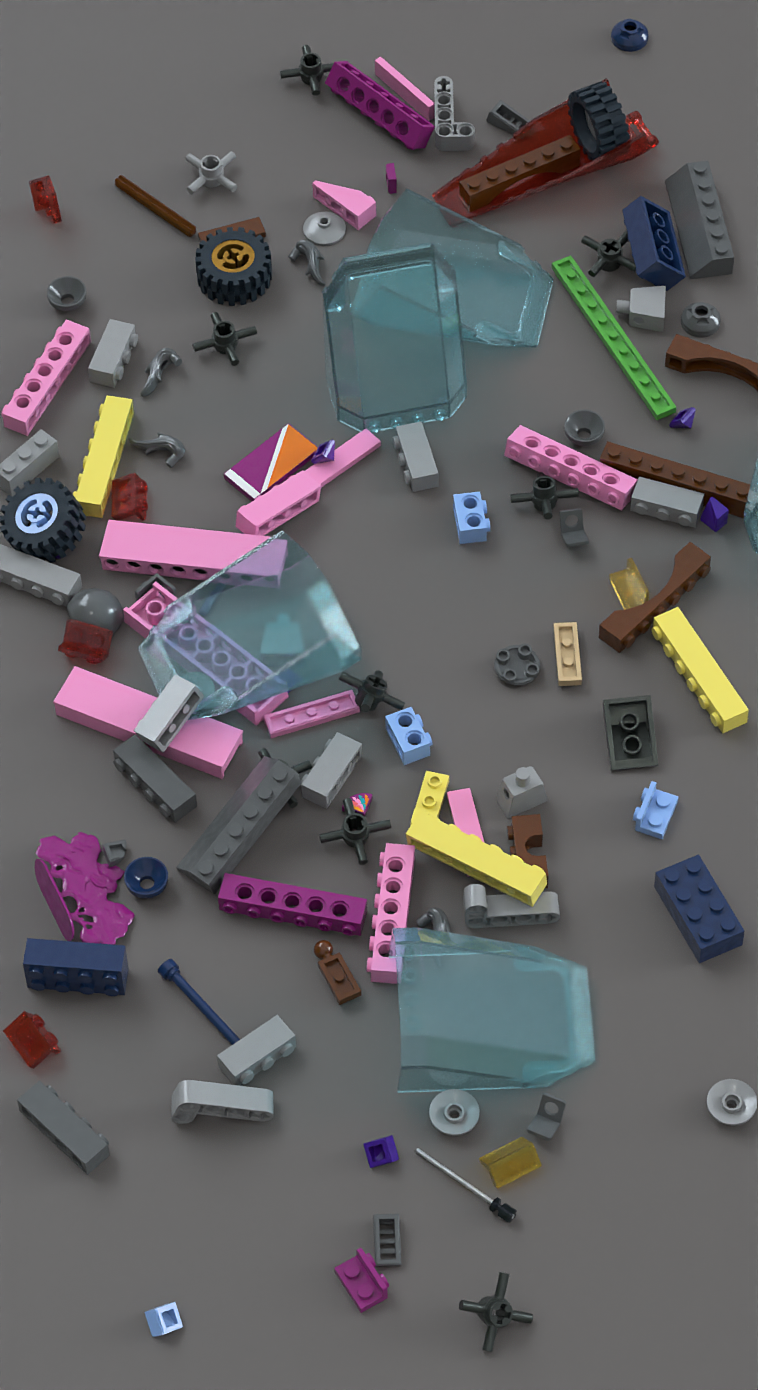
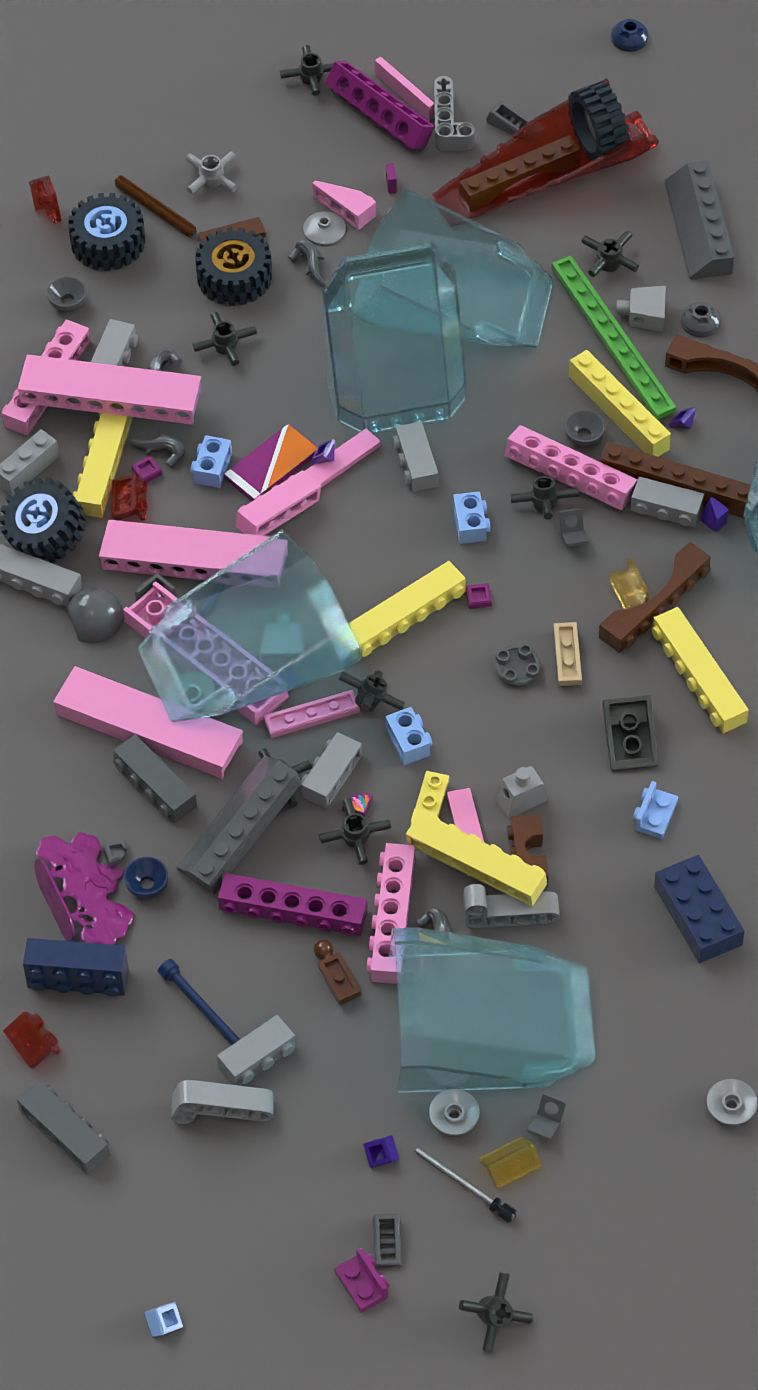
(86, 641): clear red bracket -> none
(103, 244): none -> black wheel
(107, 386): none -> bright pink tile
(147, 469): none -> magenta tile
(169, 713): brick -> none
(211, 461): none -> light blue brick
(408, 607): none -> light yellow brick
(478, 596): none -> magenta tile
(619, 404): none -> light yellow brick
(653, 243): dark blue brick -> none

